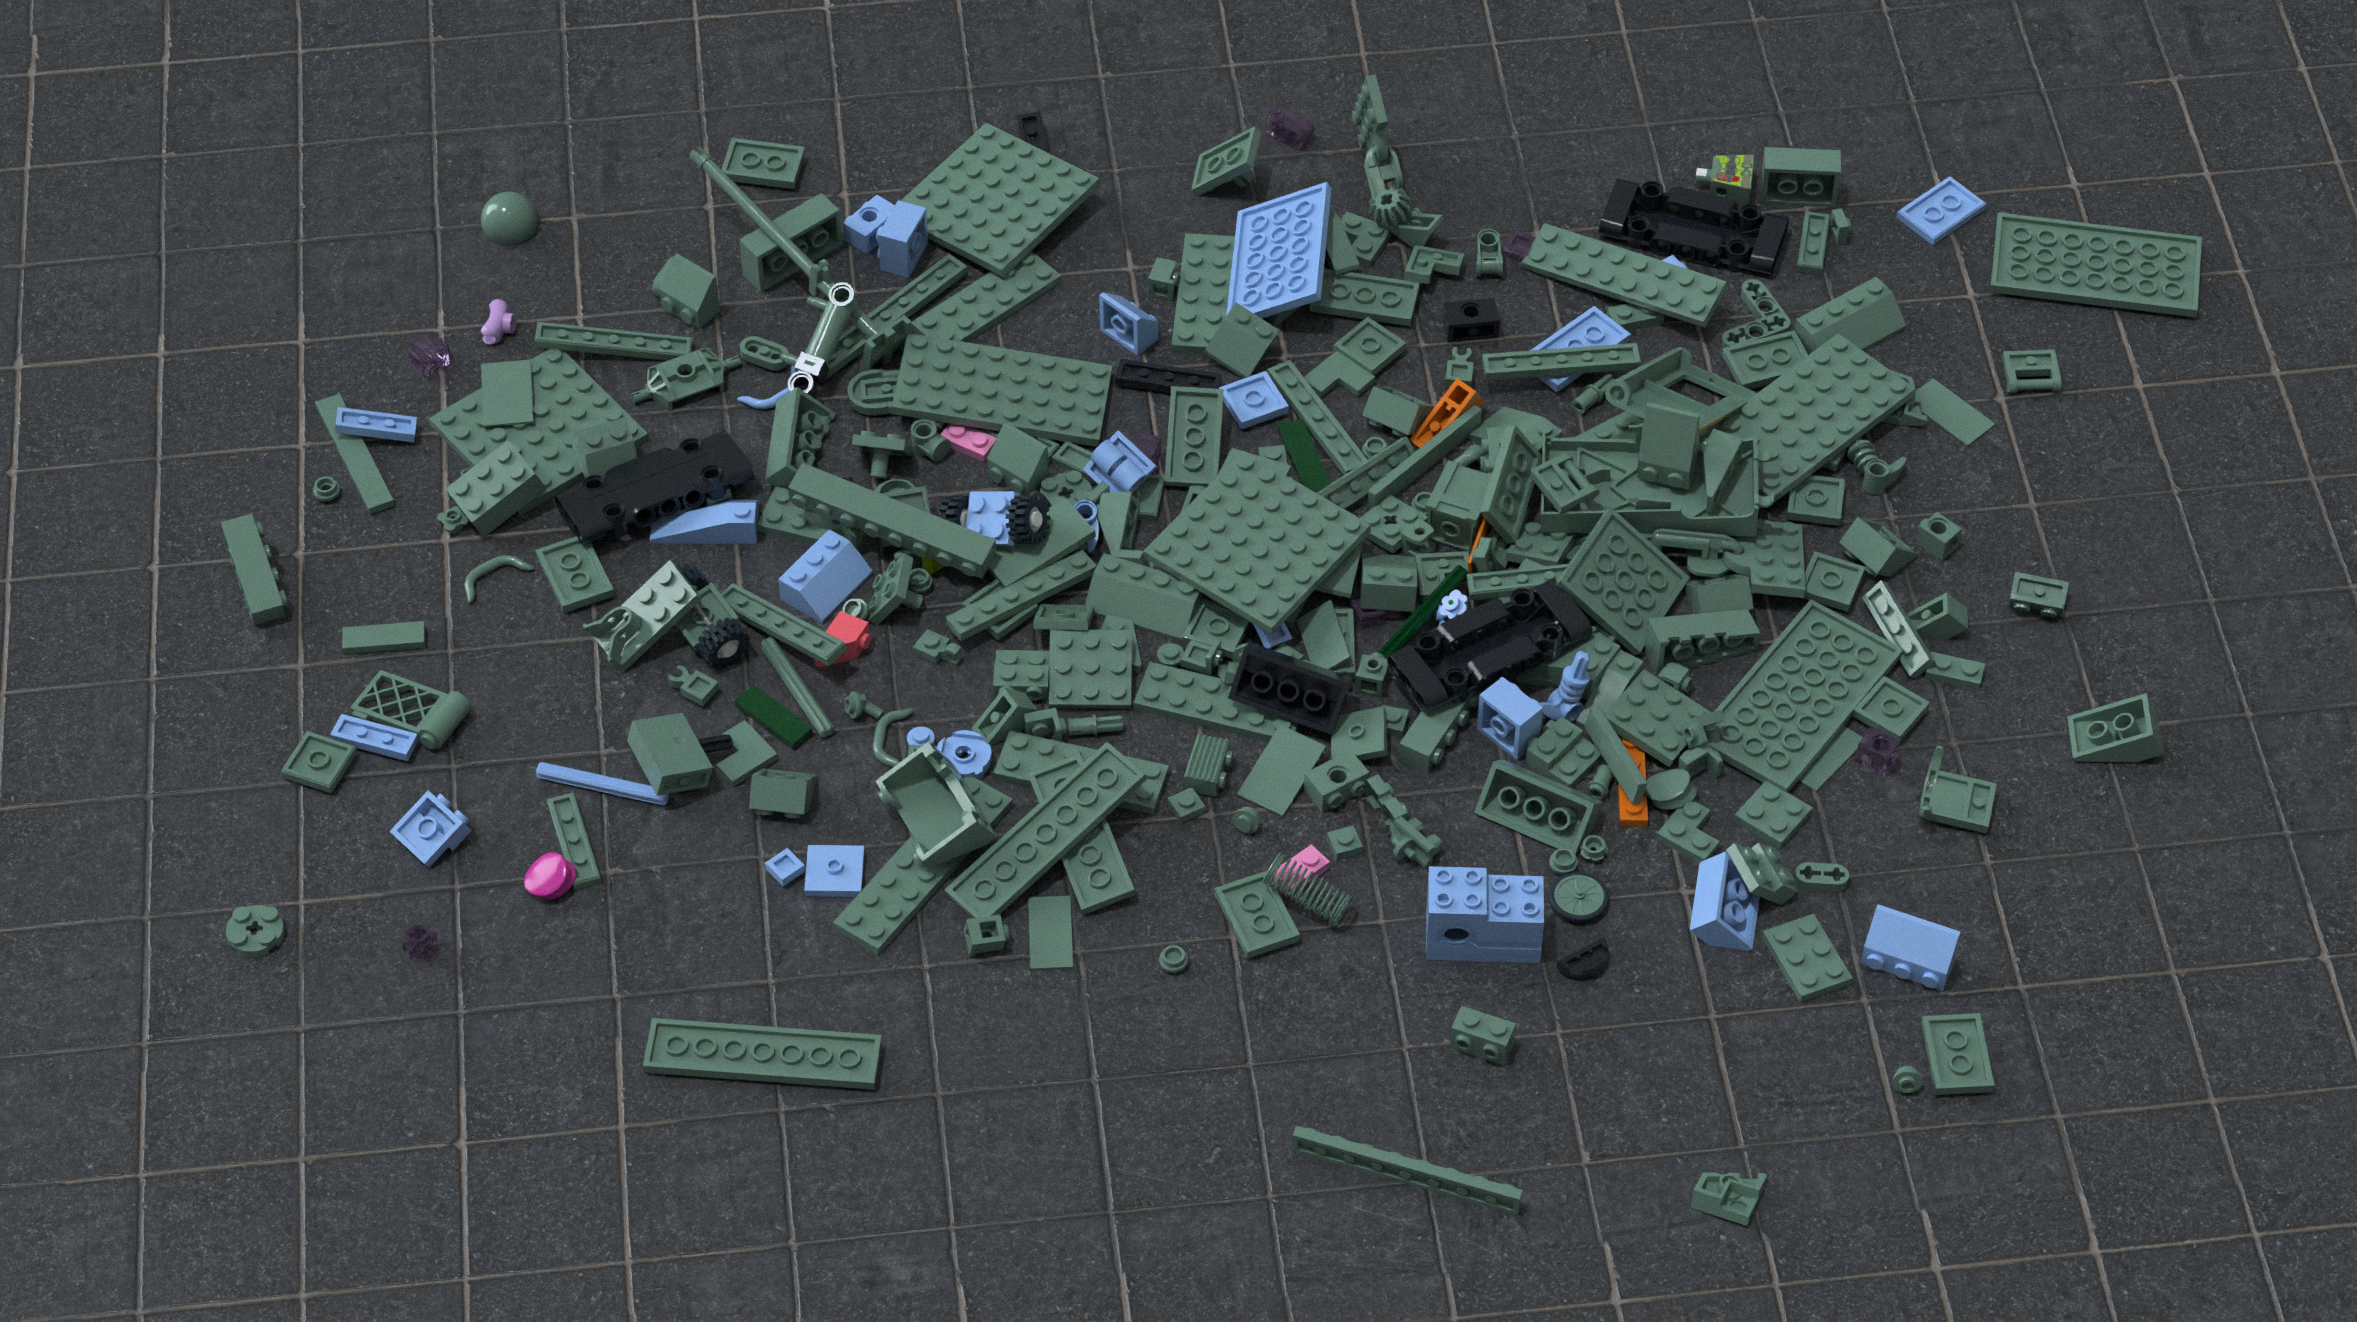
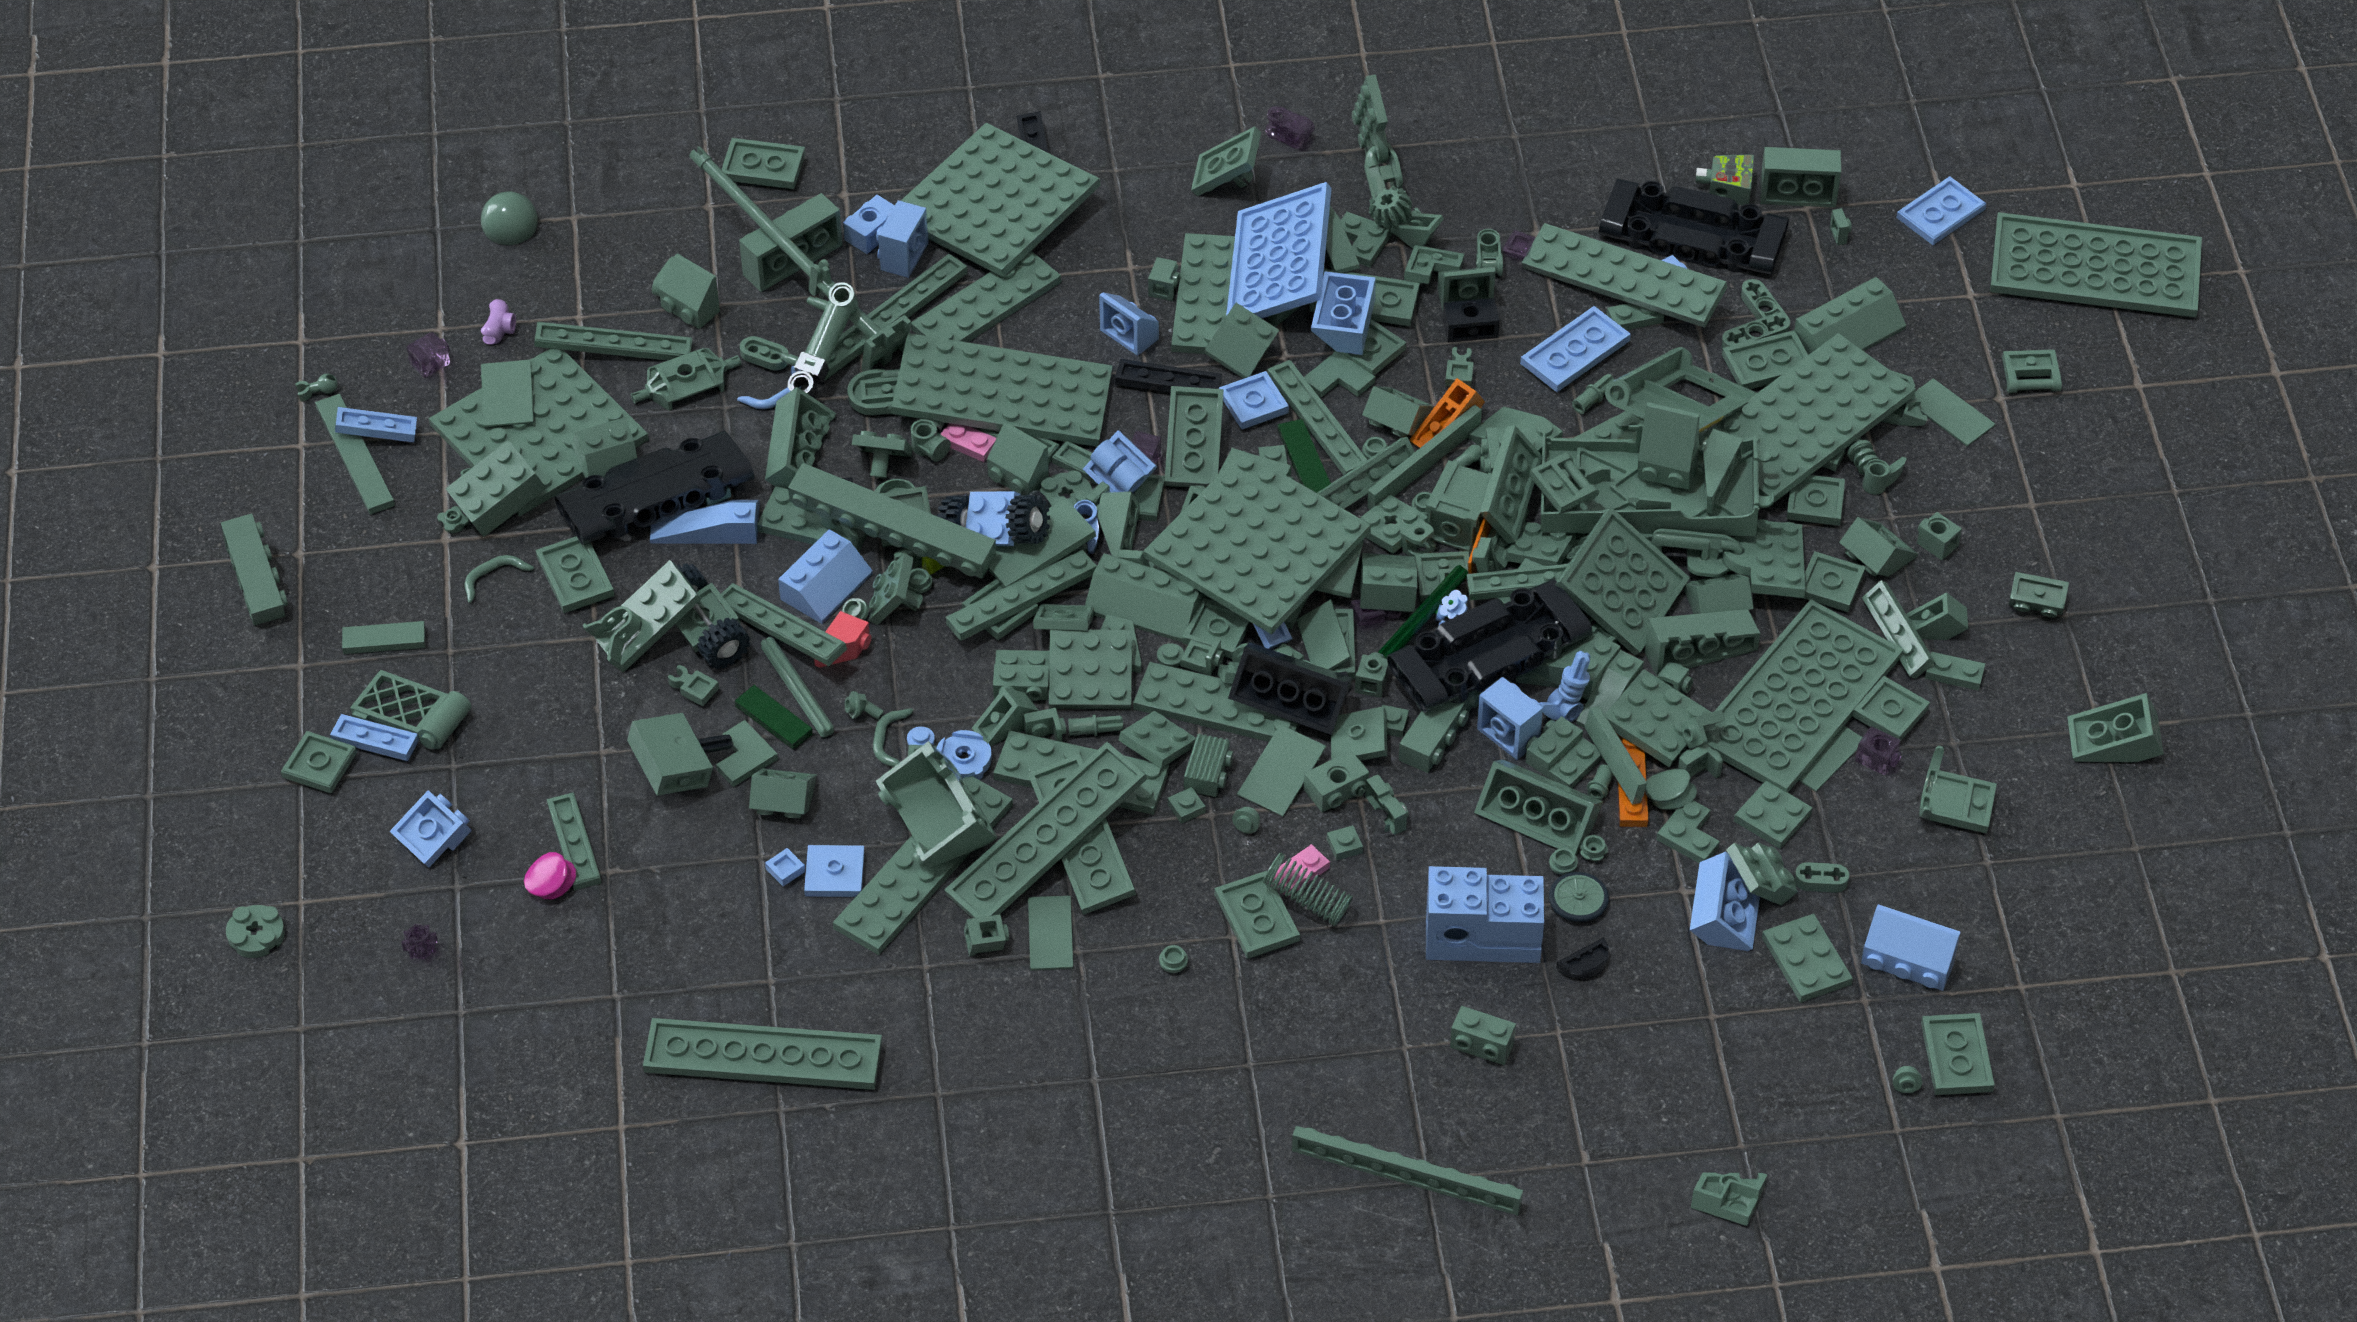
(326, 384): none -> sand green arm
(326, 489): sand green plate -> none
(600, 783): light blue axle -> none
(936, 647): sand green plate -> none
(1157, 739): none -> sand green plate
(1344, 311): none -> light blue slope
(1411, 842): sand green hips -> none
(1466, 284): none -> sand green slope
(1561, 361): sand green plate -> none
(1813, 243): sand green tile -> none

